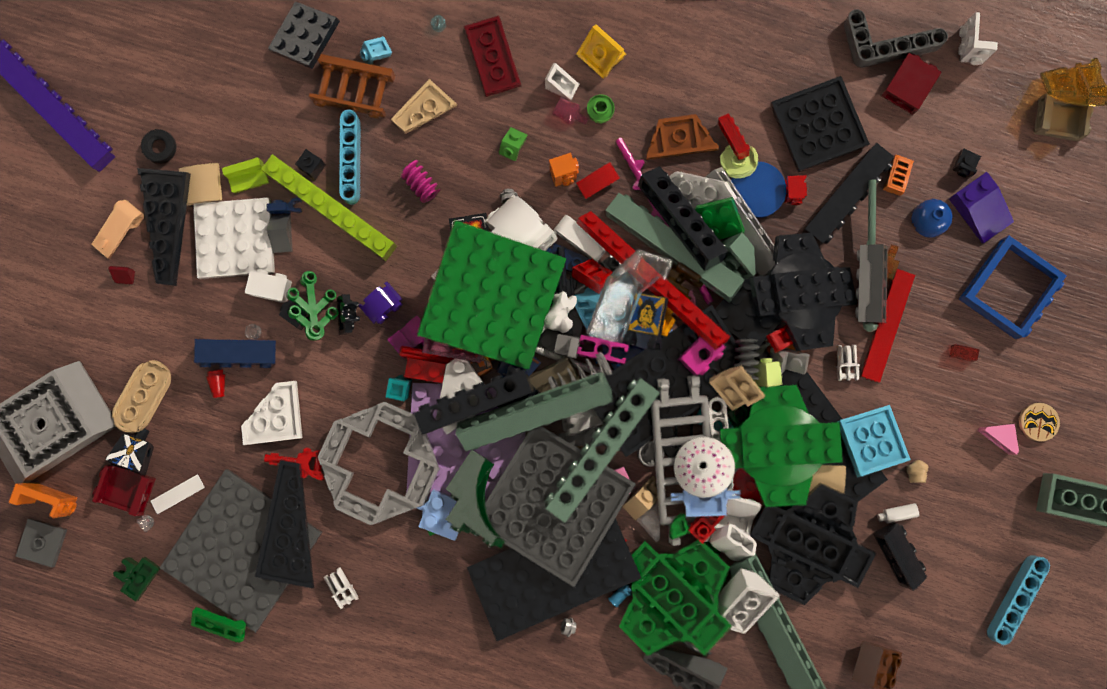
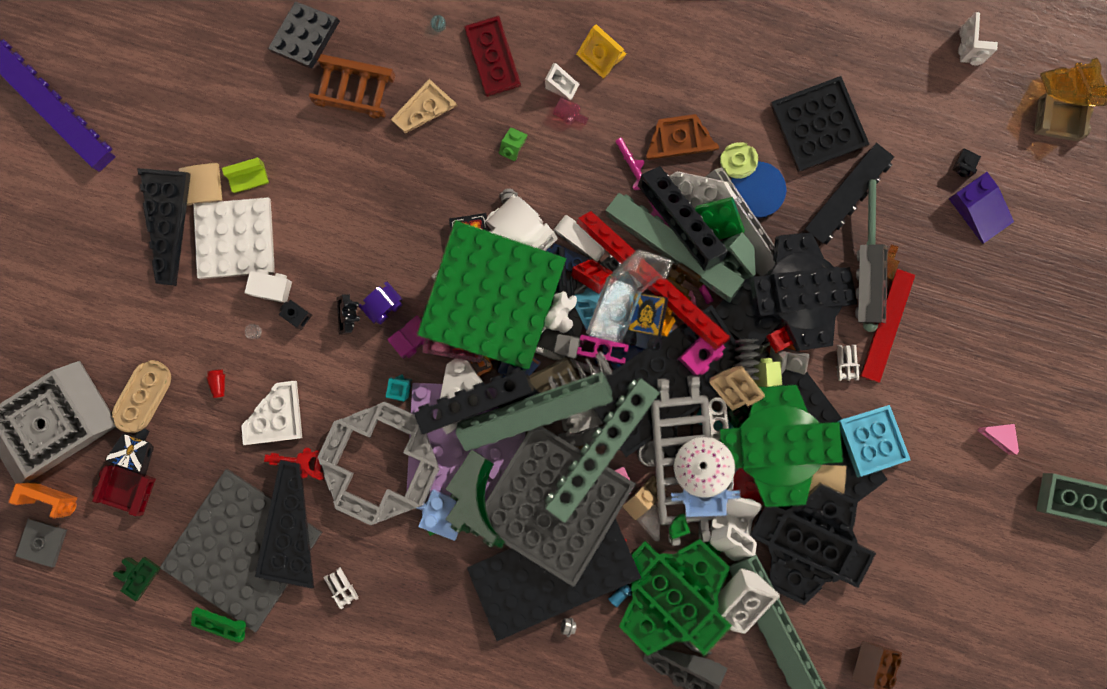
(122, 218): light nougat door -> none
(122, 275): dark red slope -> none
(145, 522): clear hinge -> none
(150, 138): black tyre -> none
(177, 494): white sticker -> none
(234, 352): dark blue wedge -> none
(280, 207): dark blue plate -> none
(280, 233): dark grey slope -> none
(310, 164): black brick -> none
(311, 307): green plant -> none
(329, 207): lime brick -> none
(347, 148): medium azure beam -> none
(375, 50): medium azure bracket -> none
(415, 353): red axle -> none
(418, 182): dark pink piece -> none
(425, 371): red brick -> none
(564, 169): orange brick -> none
(598, 180): red slope -> none
(600, 108): bright green plate -> none
(703, 526): red slope -> none
(733, 136): red piece -> none
(795, 189): red window -> none
(889, 46): dark grey beam -> none
(889, 186): orange slope -> none
(899, 513): white cylinder -> none
(901, 556): black slope -> none
(911, 83): dark red panel -> none
(917, 471): tan arm -> none
(932, 218): blue cylinder -> none
(964, 353): clear red piece -> none
(968, 296): blue window -> none
(1027, 596): medium azure beam -> none
(1039, 422): tan tile -> none

